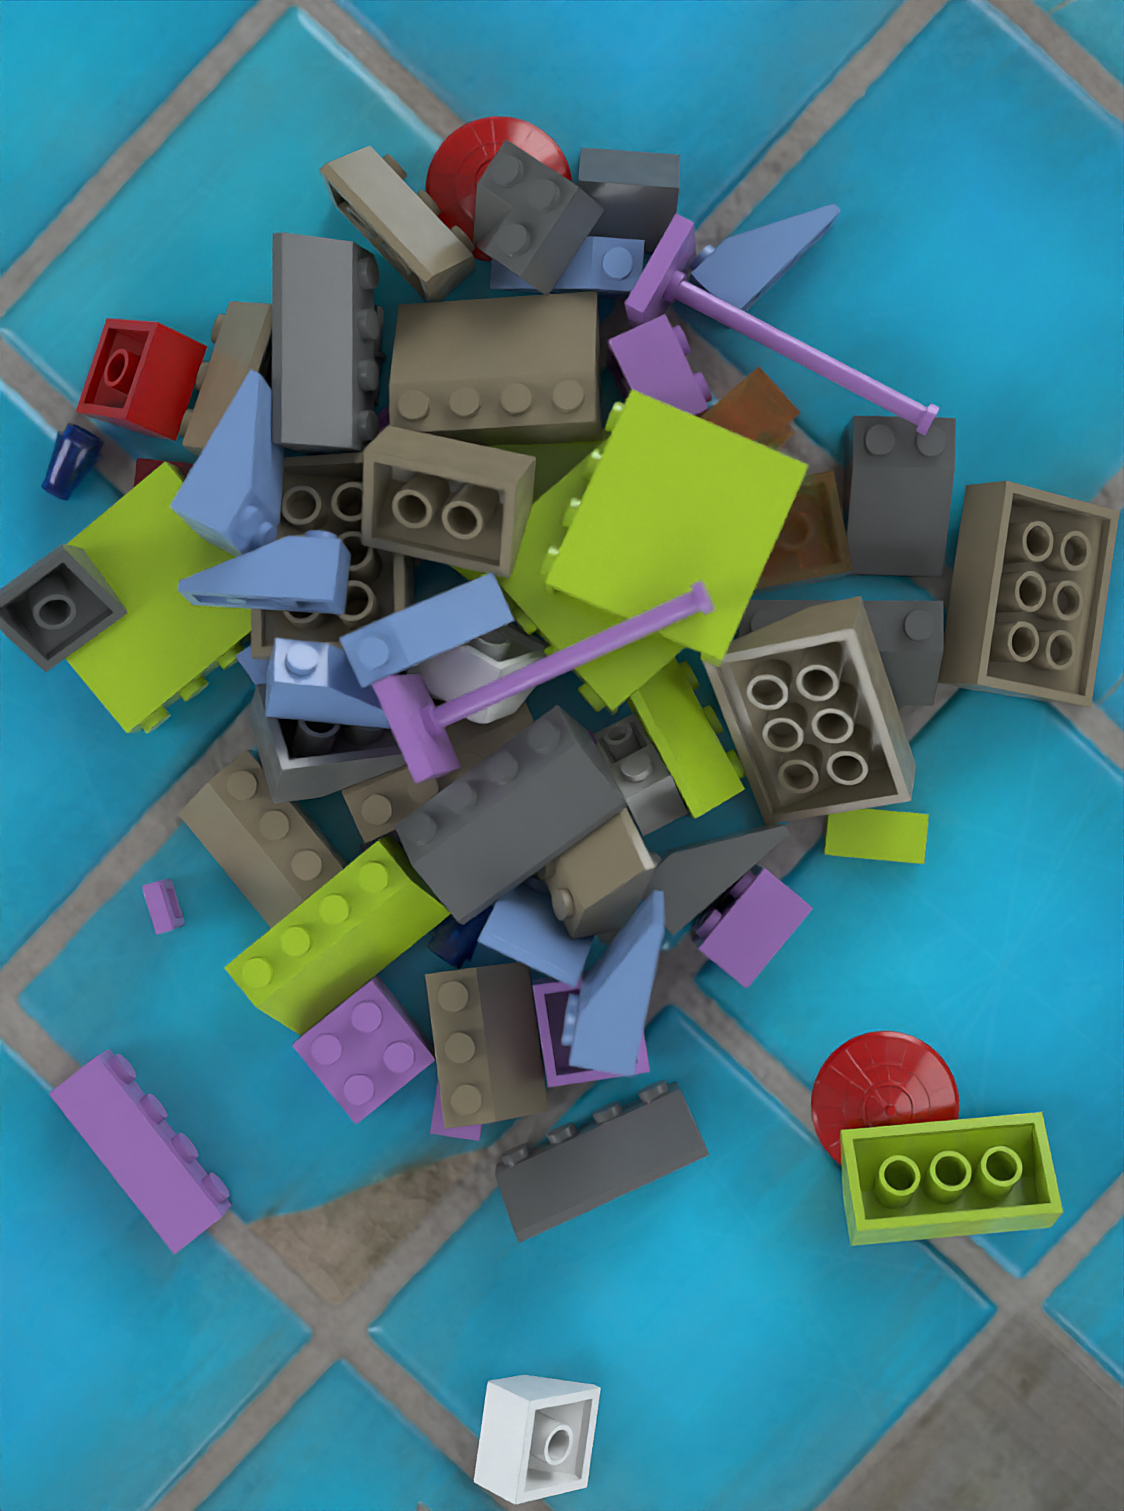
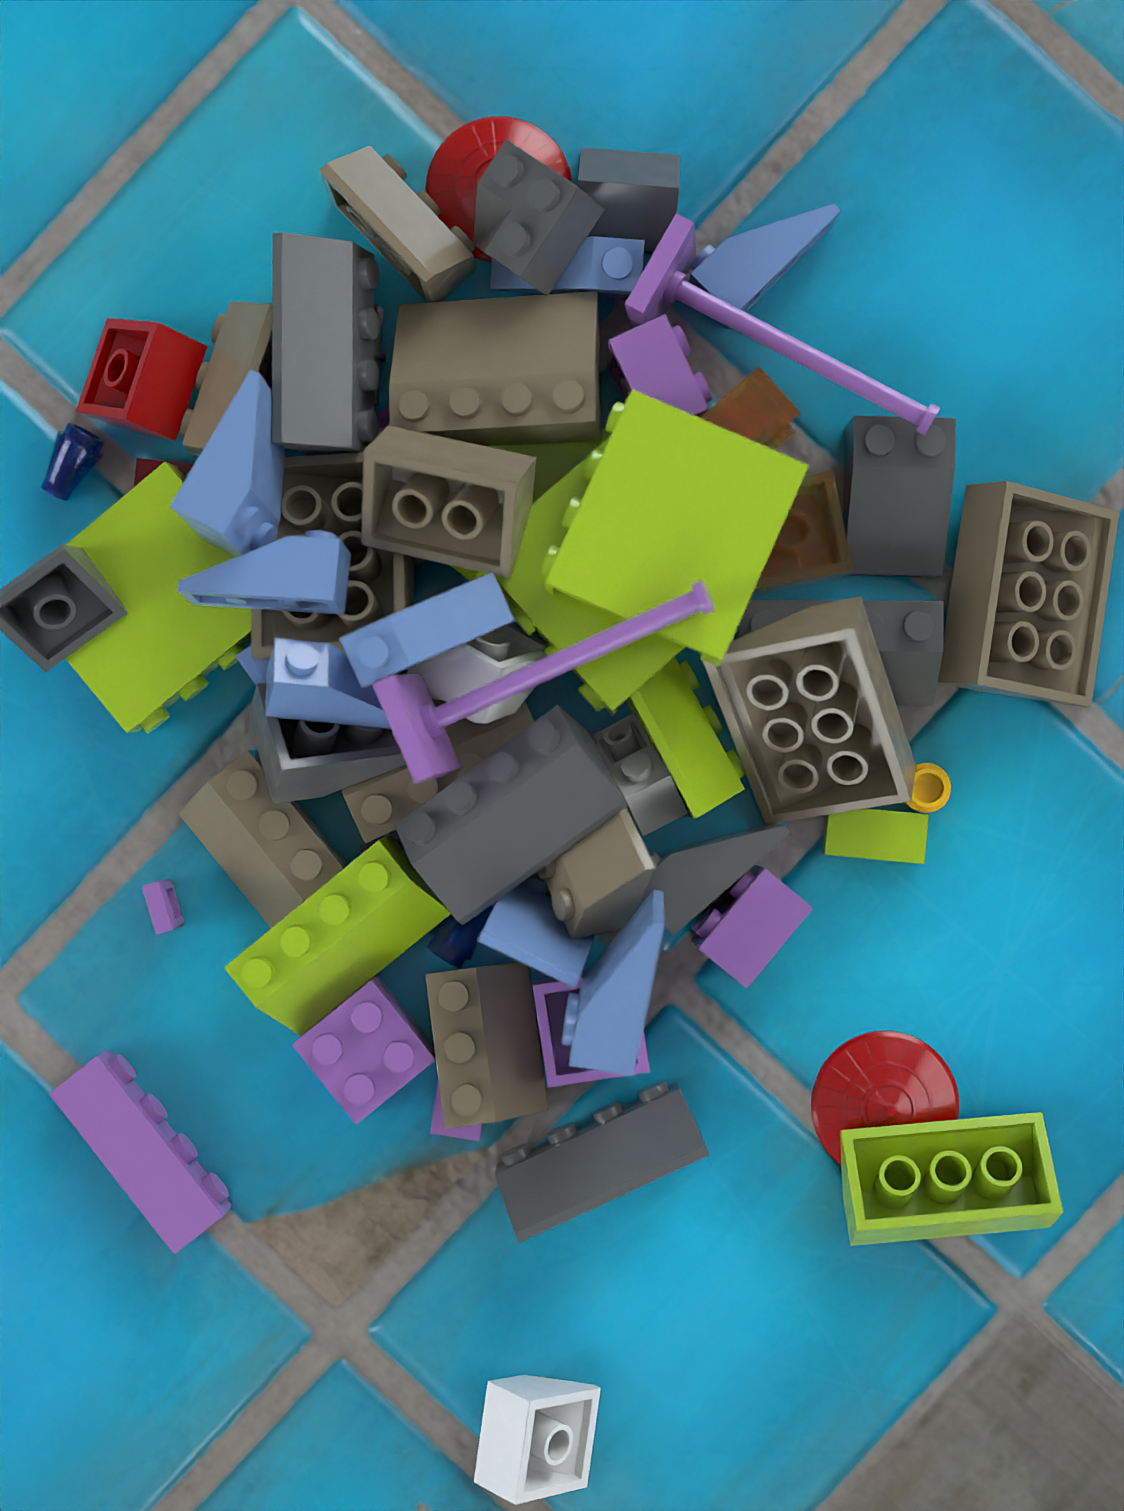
(930, 788): none -> yellow plate

